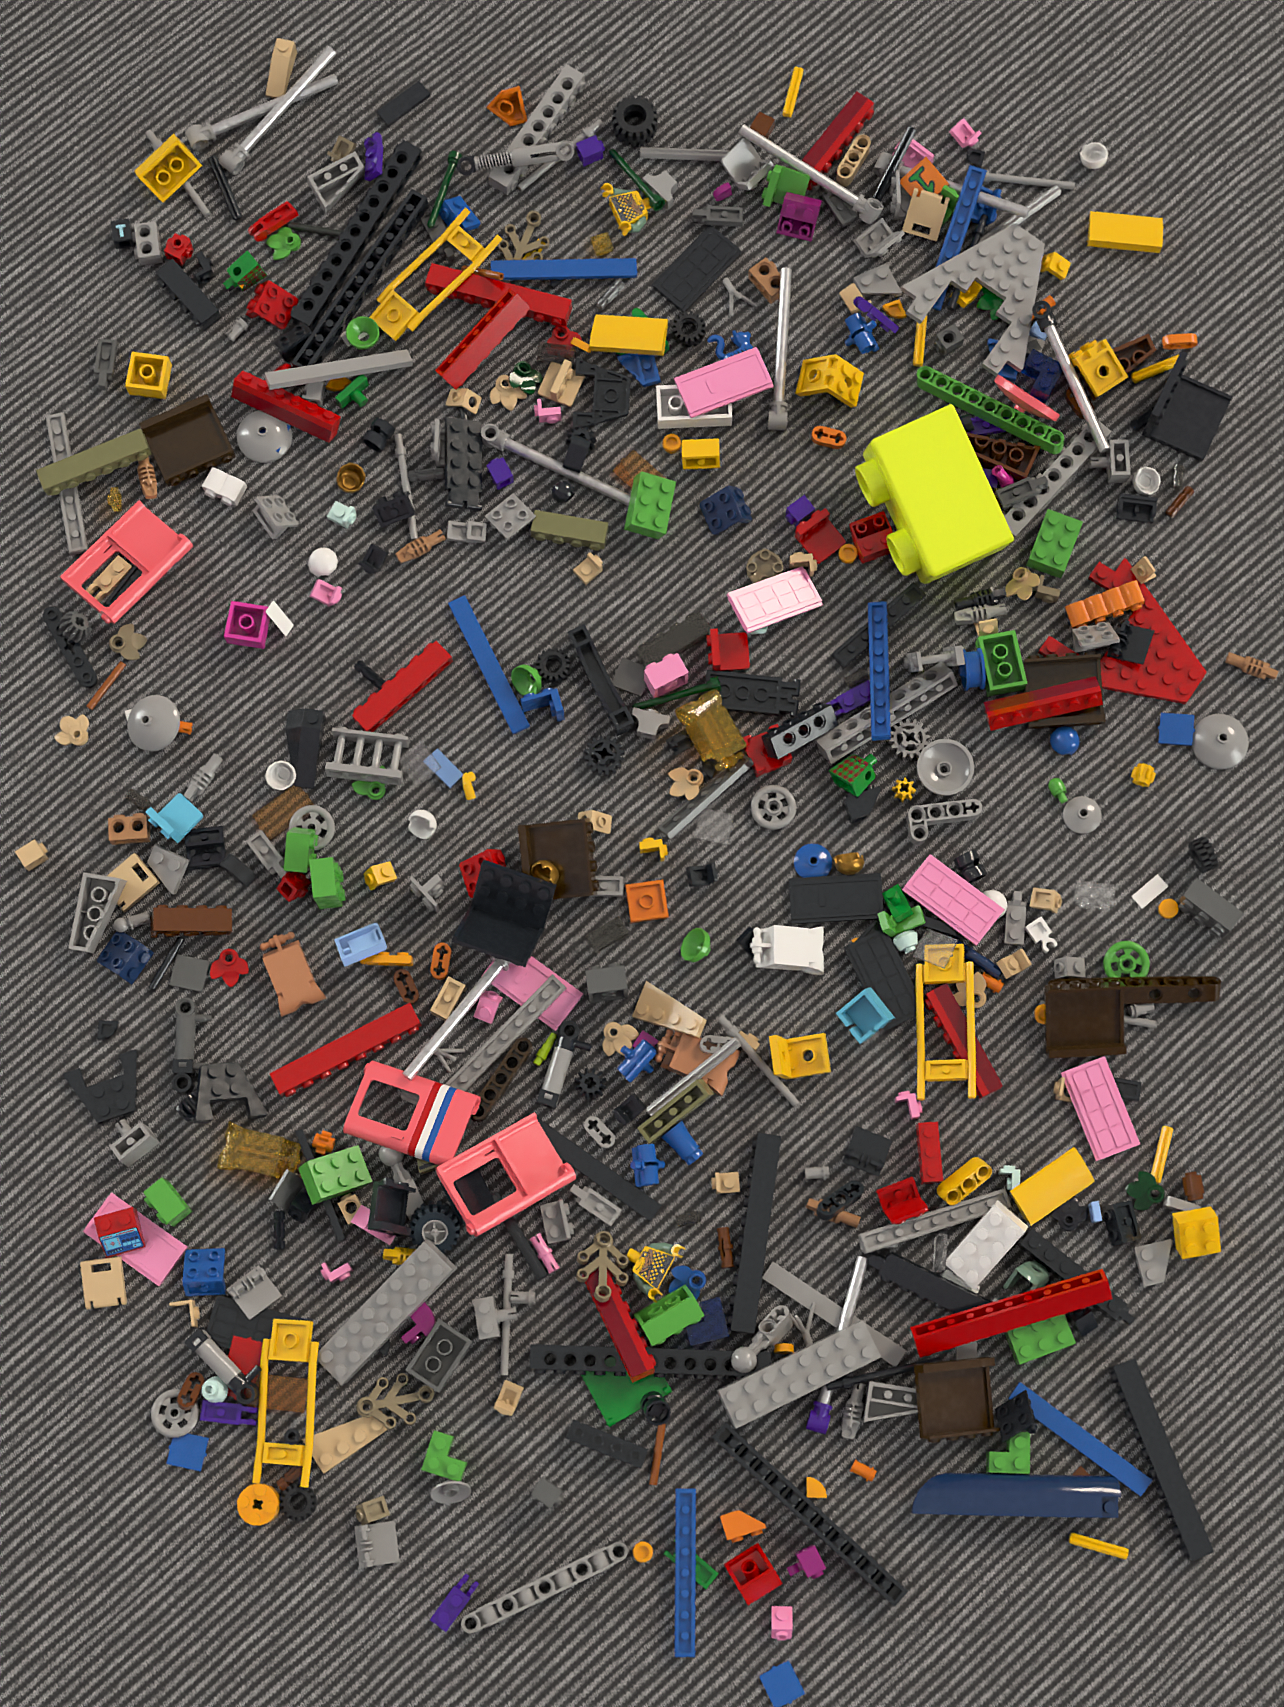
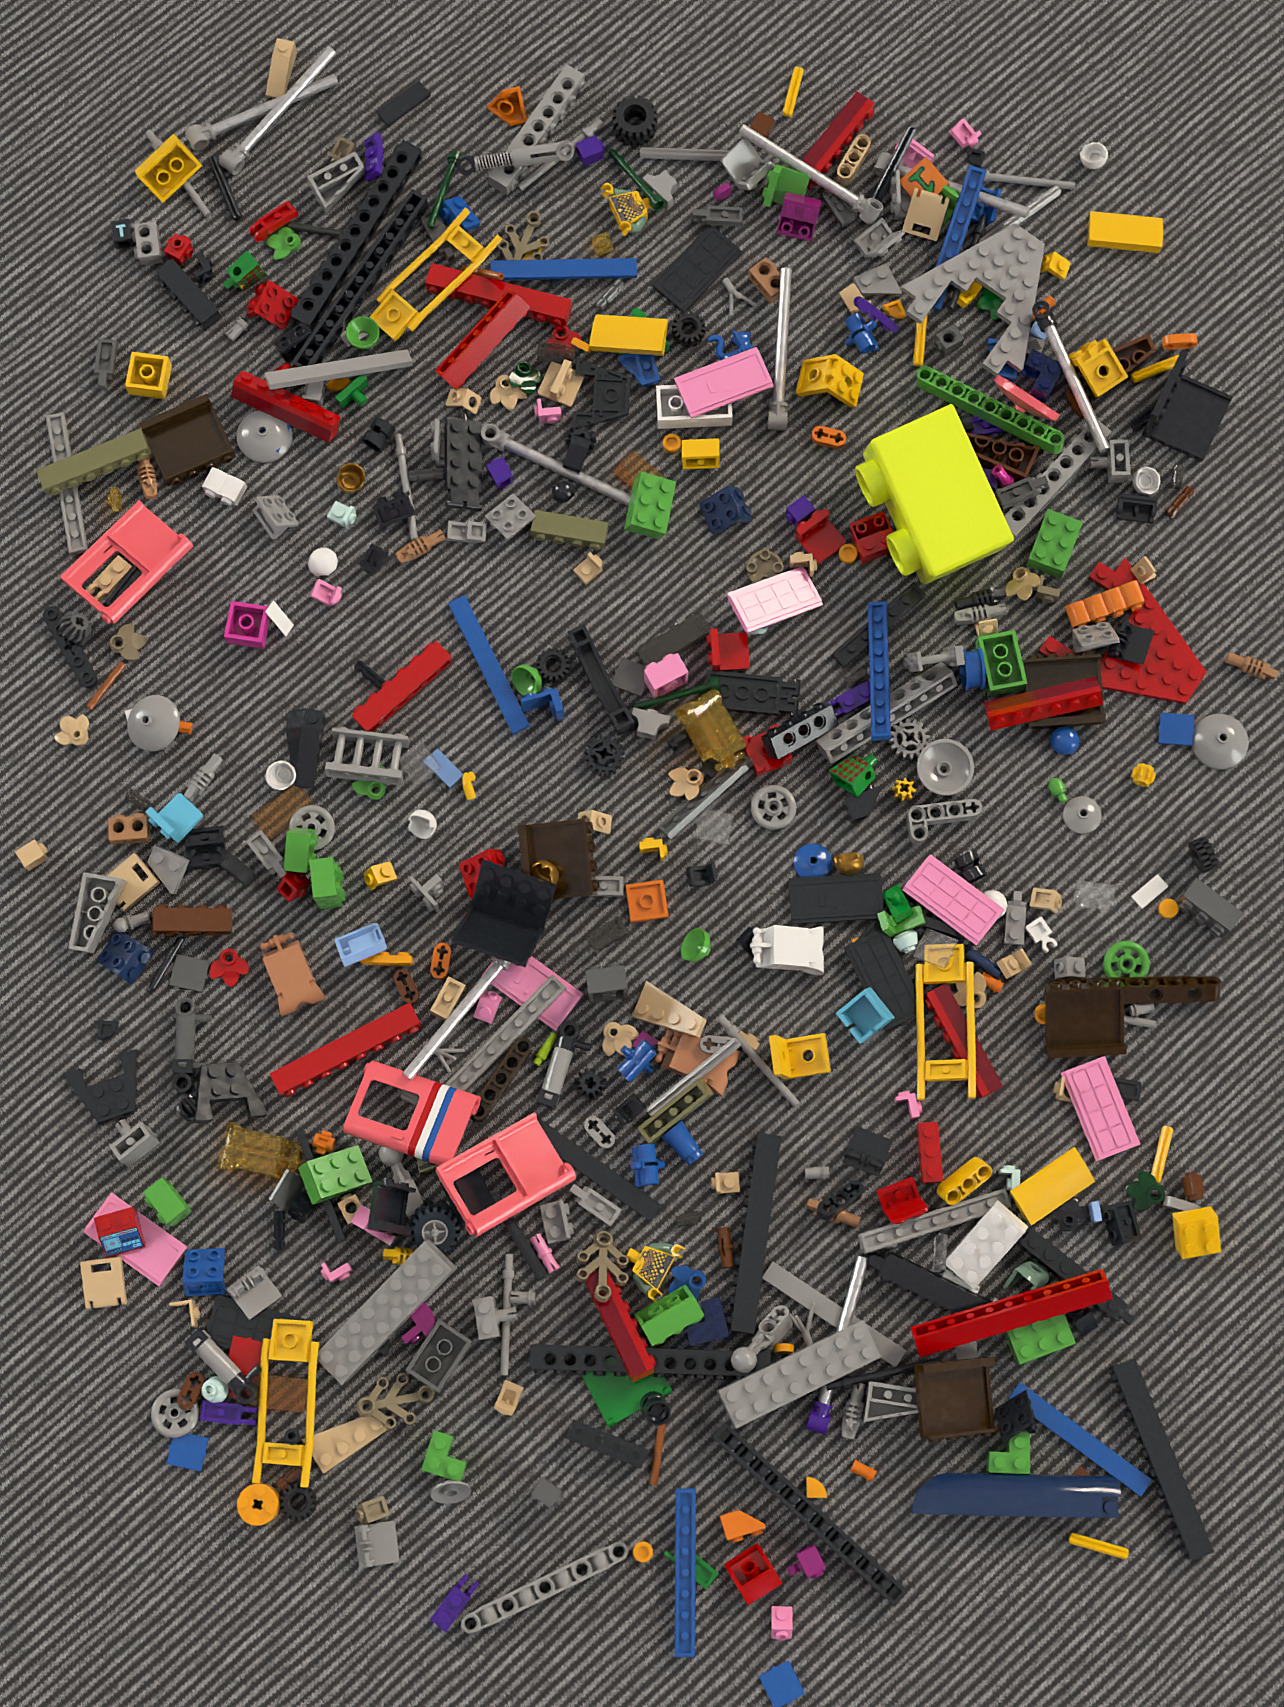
(1153, 1261): light grey wing -> none

